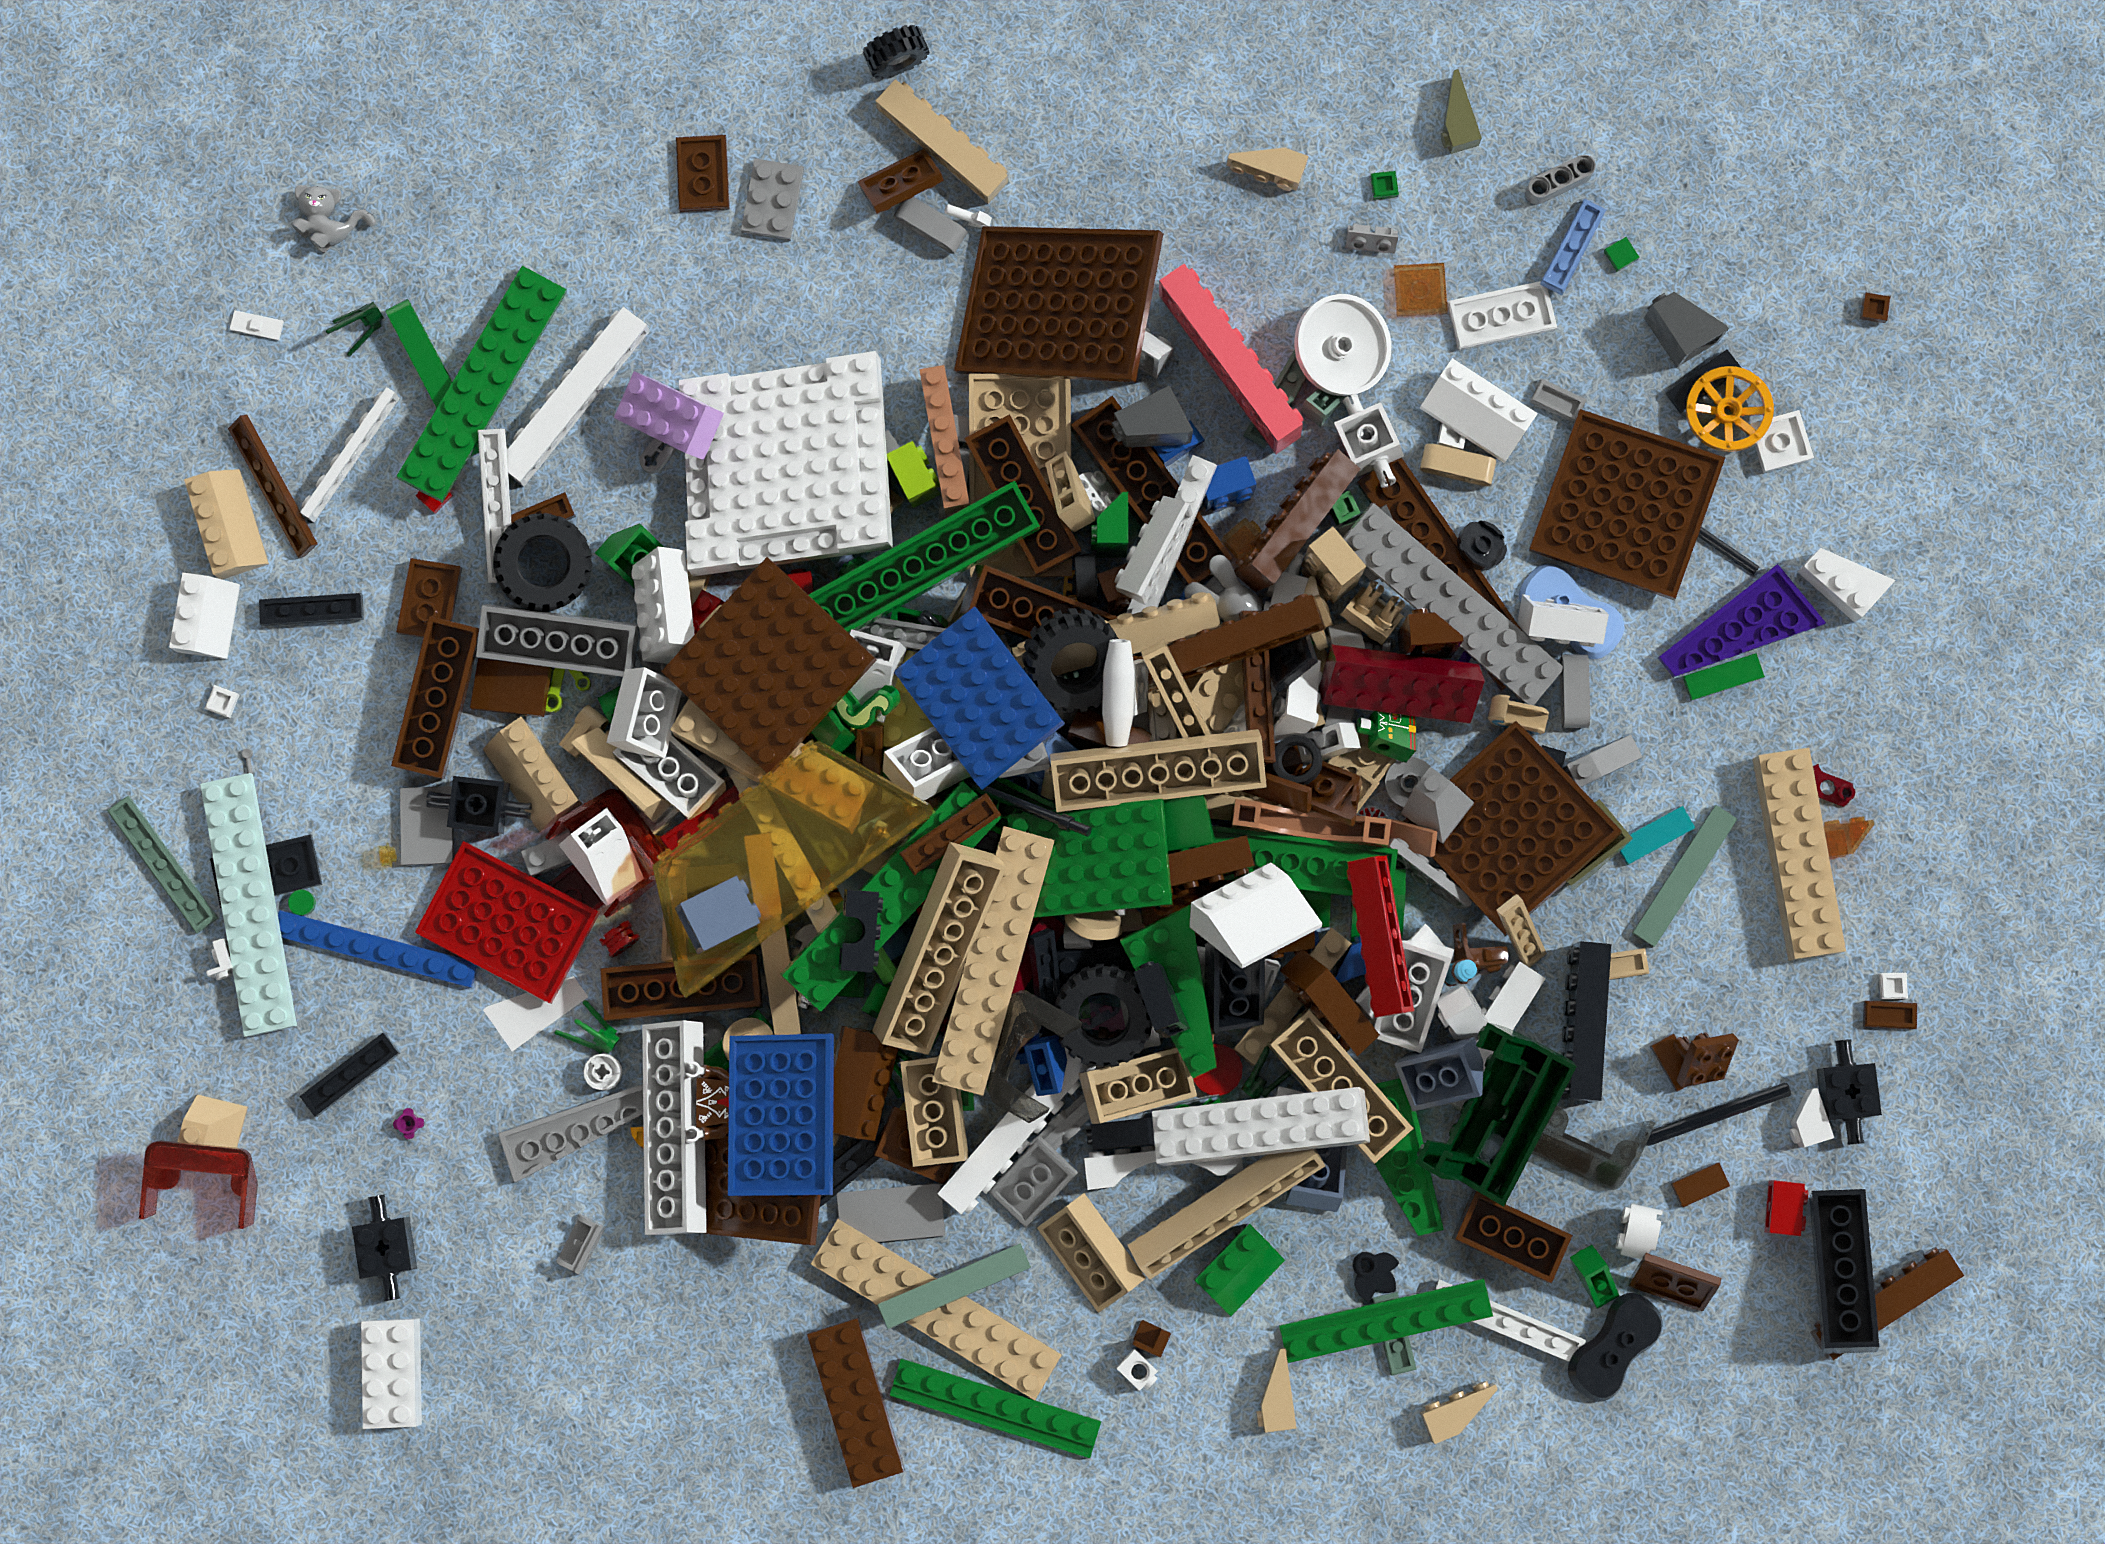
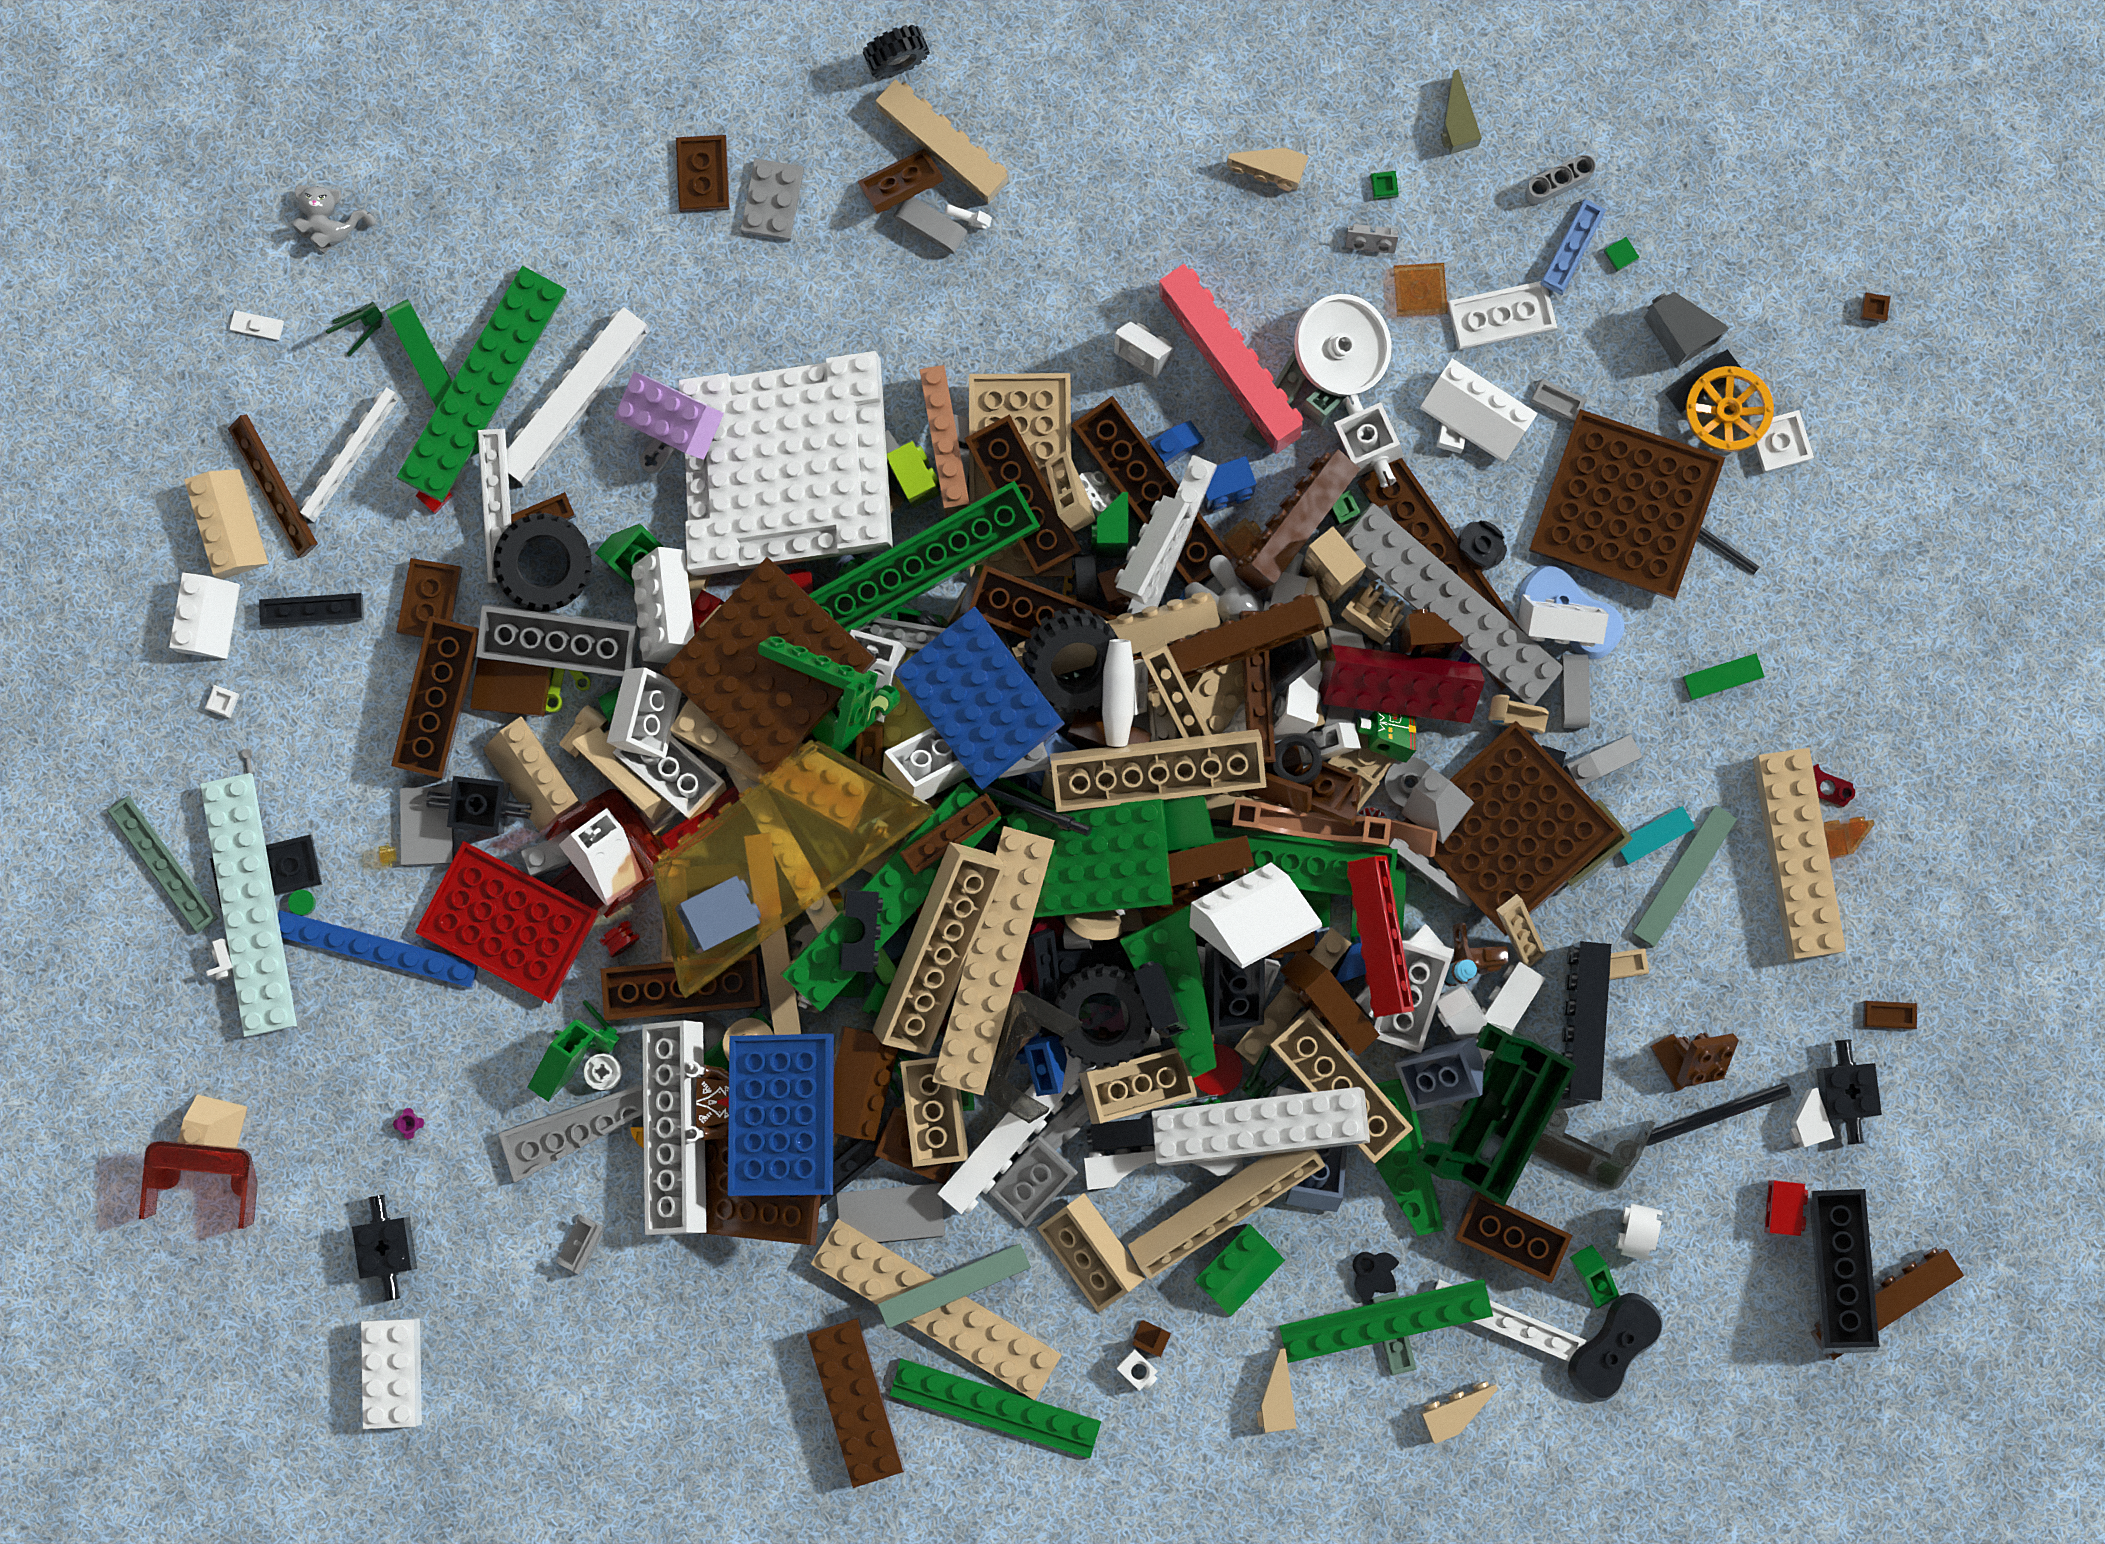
(349, 1074): black plate -> none
(527, 1015): white sticker -> none
(561, 1060): none -> green brick
(858, 687): none -> green bracket
(1059, 303): reddish brown plate -> none
(1153, 422): dark grey slope -> none
(1458, 464): tan beam -> none
(1674, 1282): reddish brown tile -> none
(1700, 1184): reddish brown tile -> none
(1755, 618): dark purple wing -> none
(1844, 582): white wedge -> none
(1893, 986): white tile -> none

